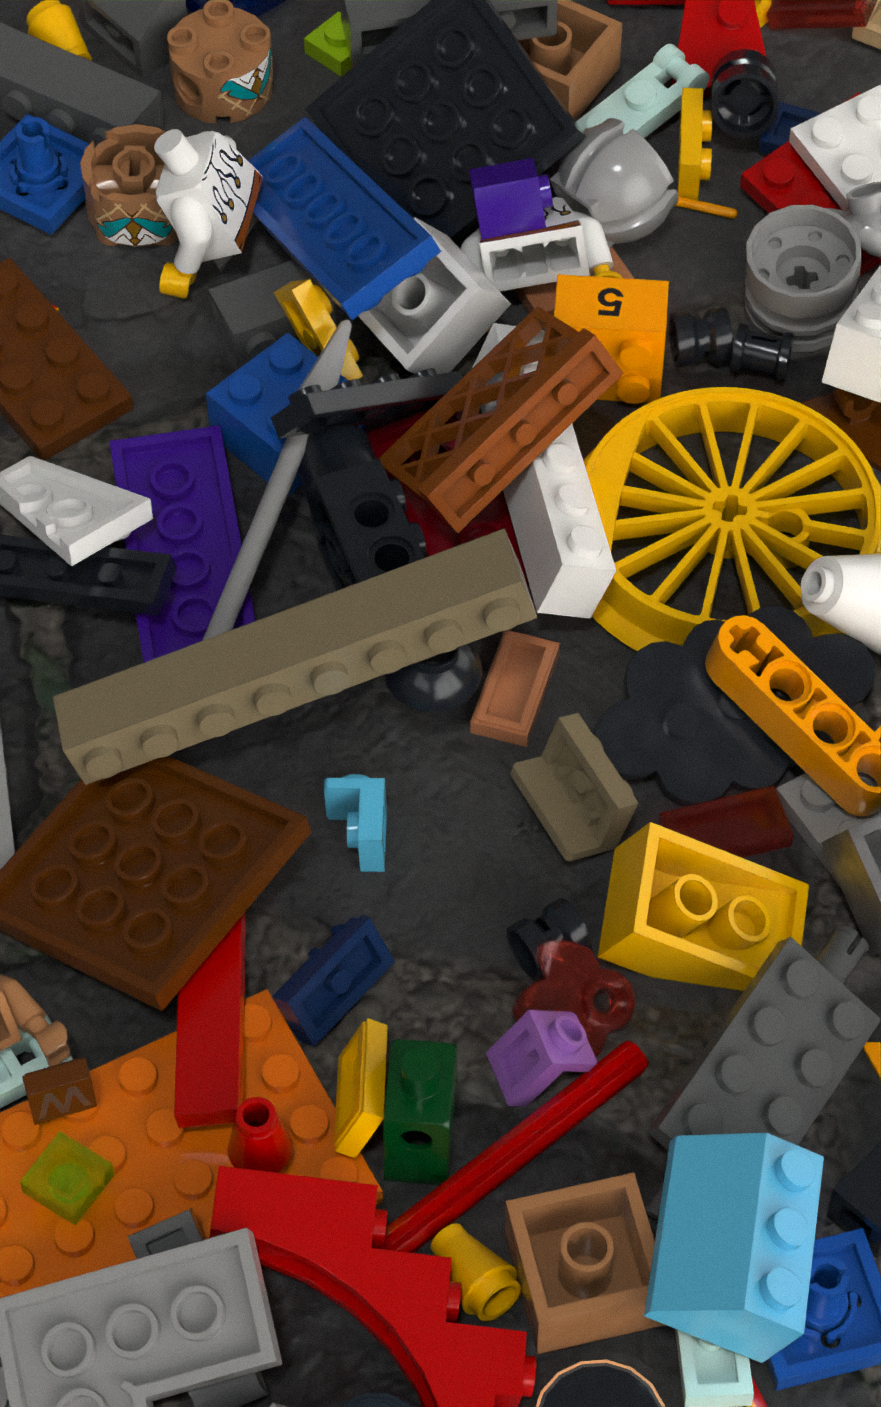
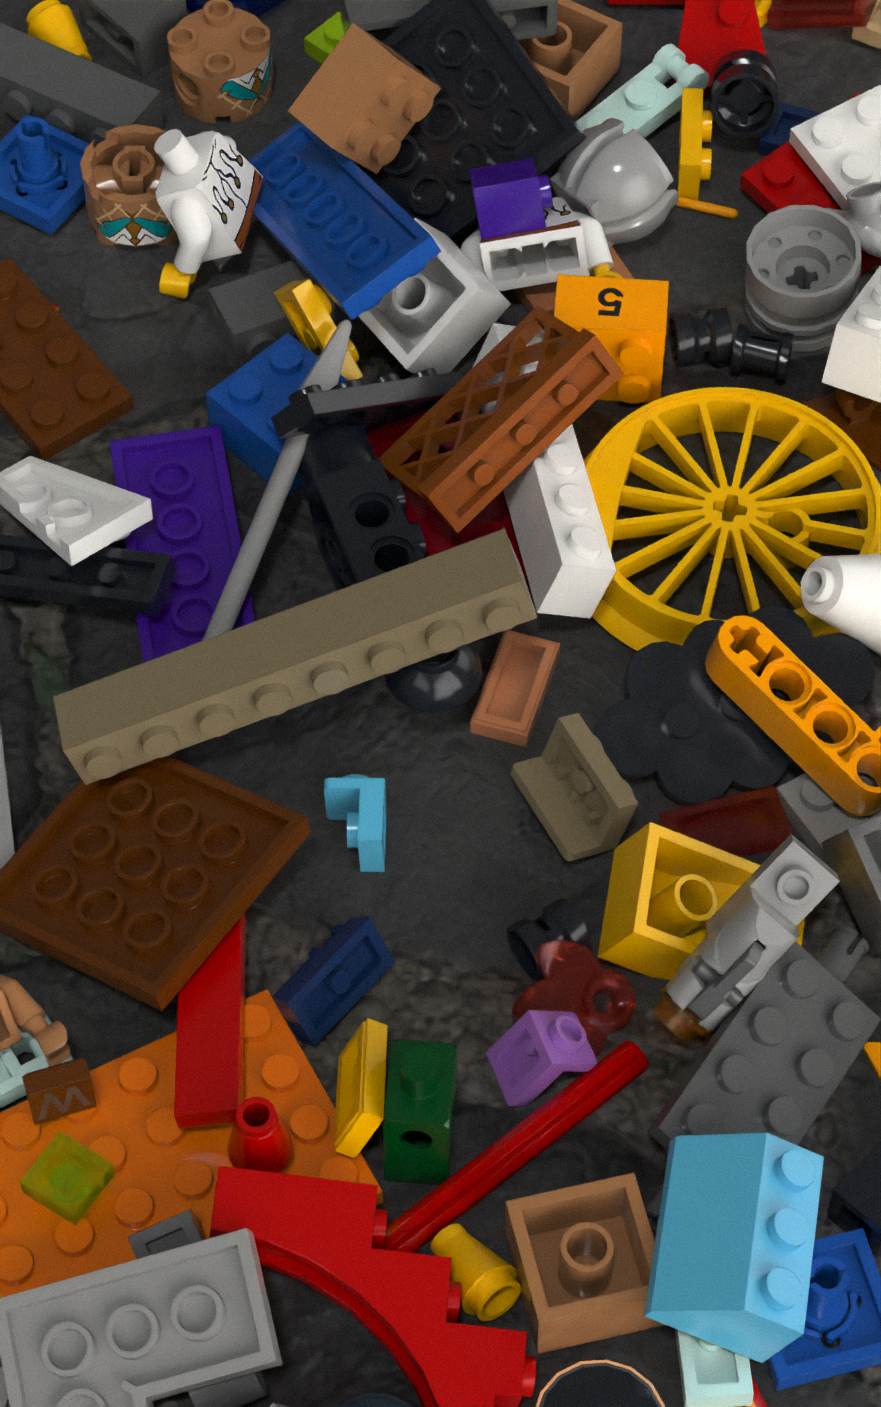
(364, 99): none -> medium nougat brick
(744, 940): none -> light grey plate

